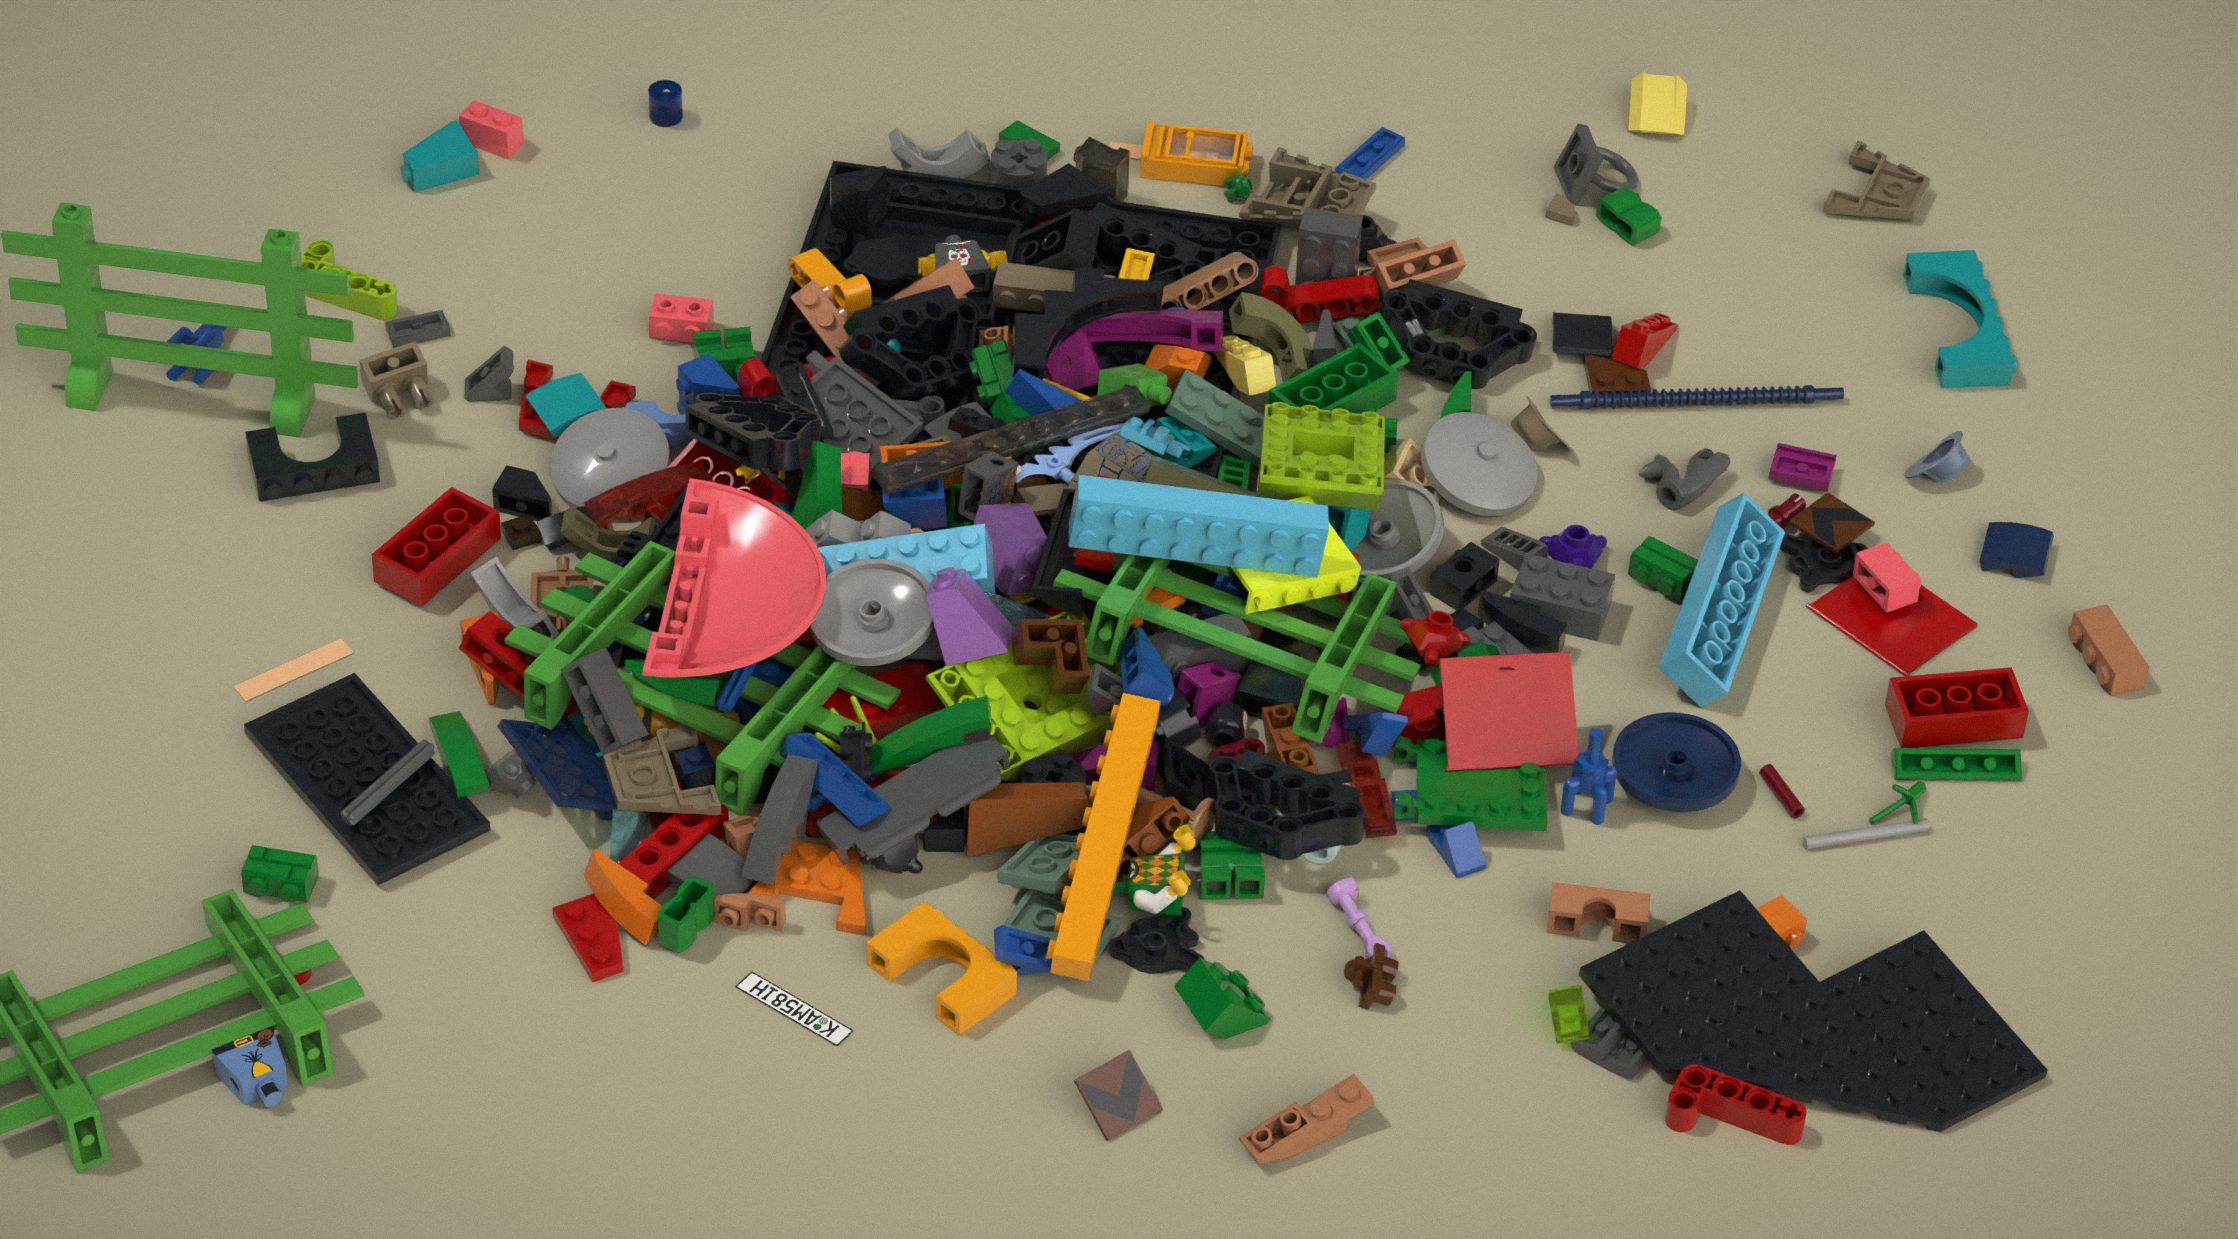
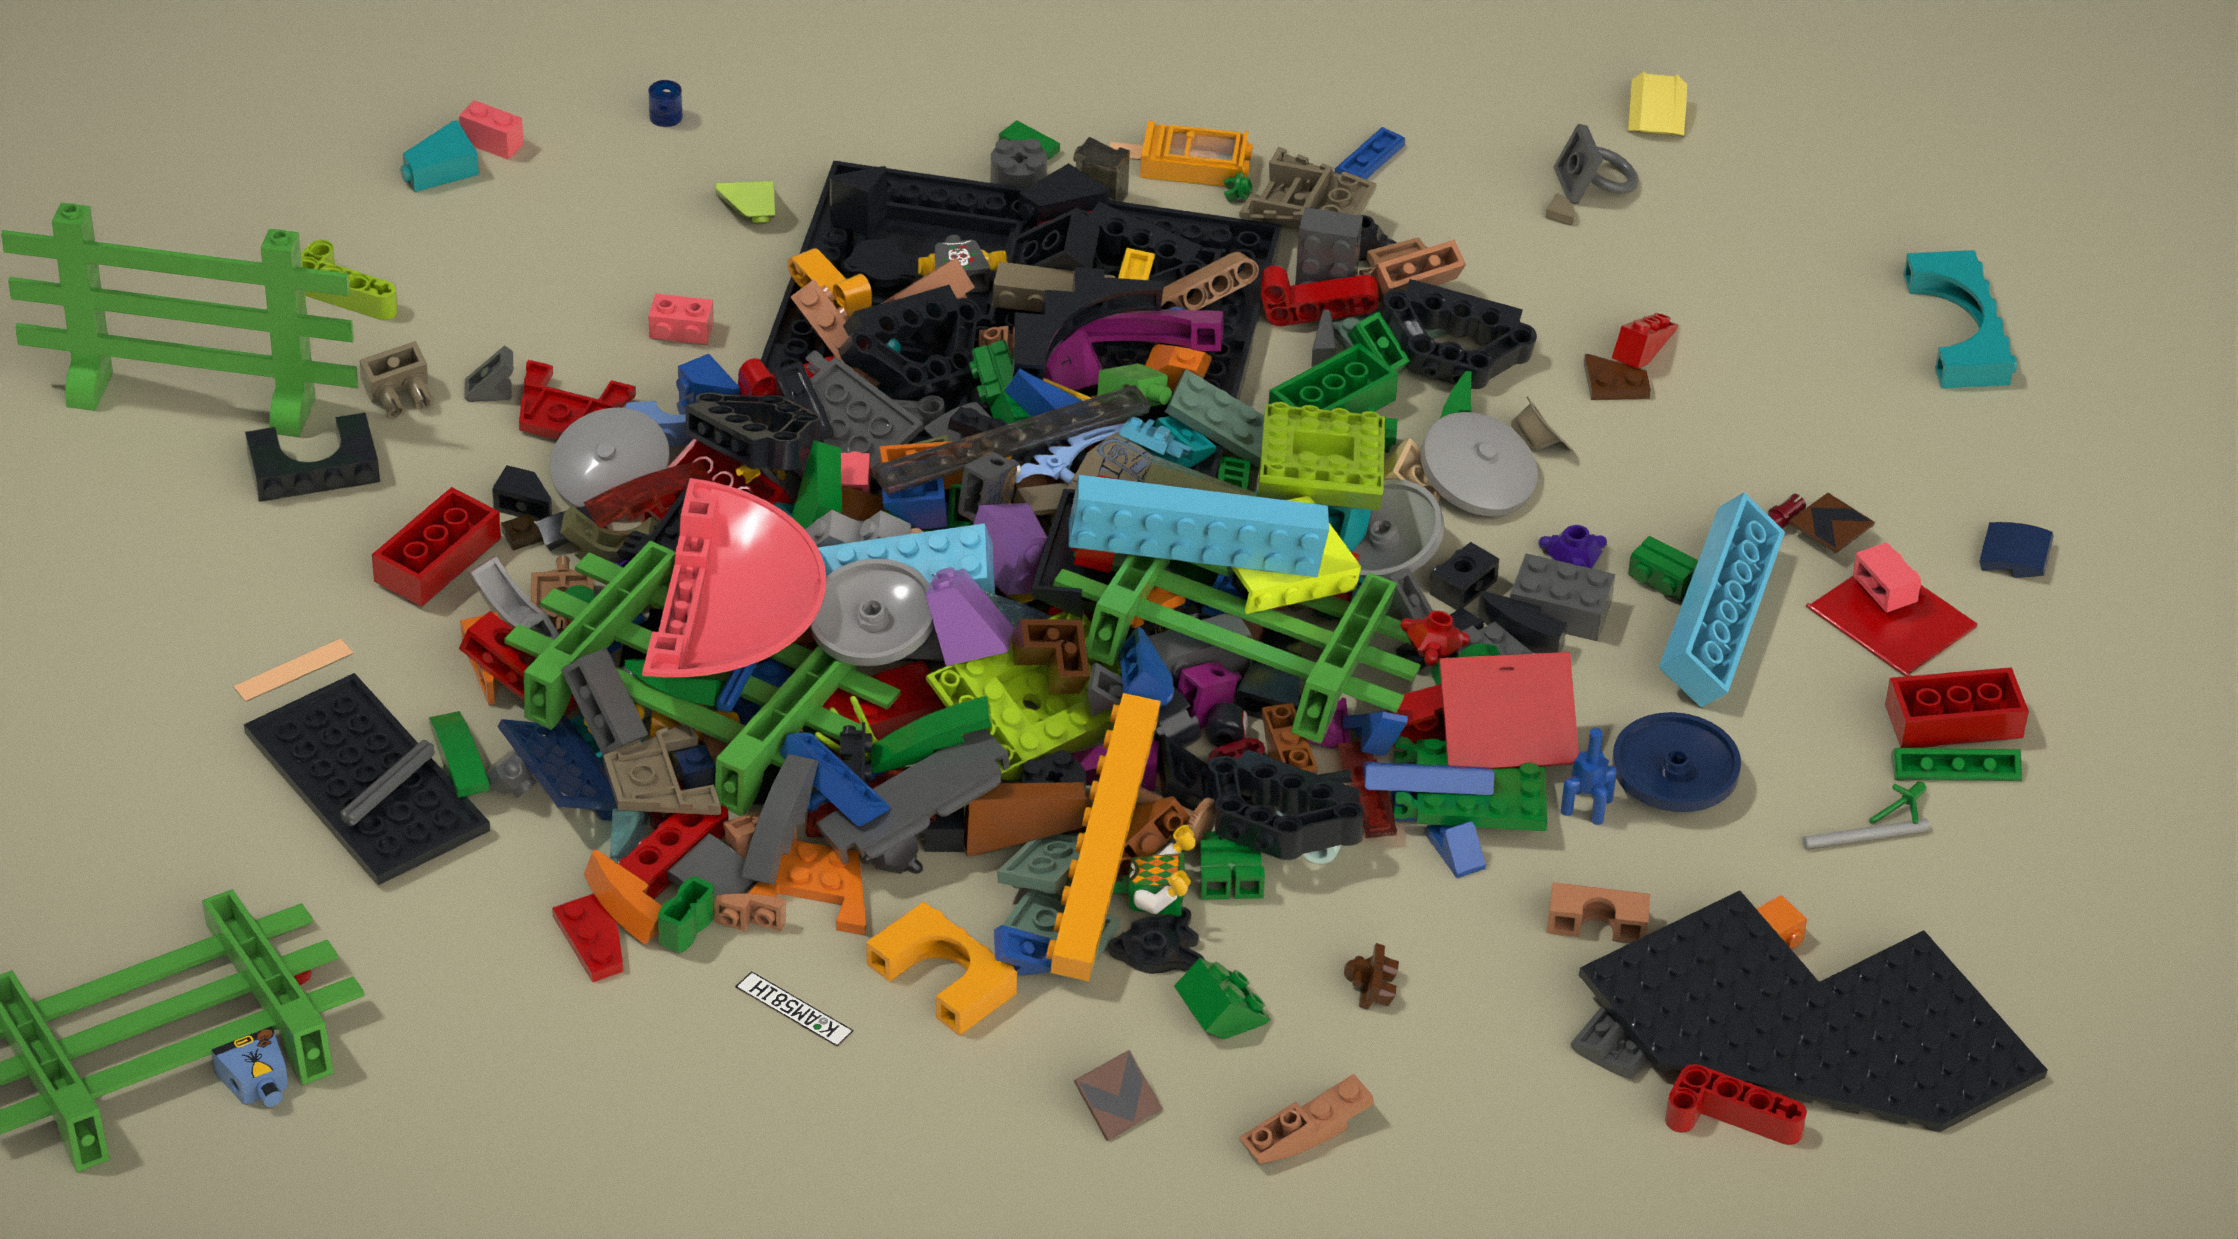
(204, 336): blue plant -> none
(279, 874): green brick -> none
(417, 328): dark grey tile -> none
(564, 402): teal slope -> none
(736, 351): green hips -> none
(749, 199): none -> lime slope
(956, 159): light grey arch -> none
(1247, 365): light yellow slope -> none
(1274, 327): olive arch -> none
(1344, 894): lavender piece -> none
(1428, 778): none -> slope
(1517, 540): dark grey slope -> none
(1568, 1014): clear neon green slope -> none
(1582, 334): black slope -> none
(1628, 215): green brick -> none
(1700, 473): dark grey piece -> none
(1782, 791): dark red piece -> none
(1802, 467): magenta plate -> none
(1806, 394): dark blue hose -> none
(1817, 563): black tile -> none
(1889, 193): dark tan wing -> none
(1944, 461): sand blue piece -> none
(2108, 650): nougat brick -> none

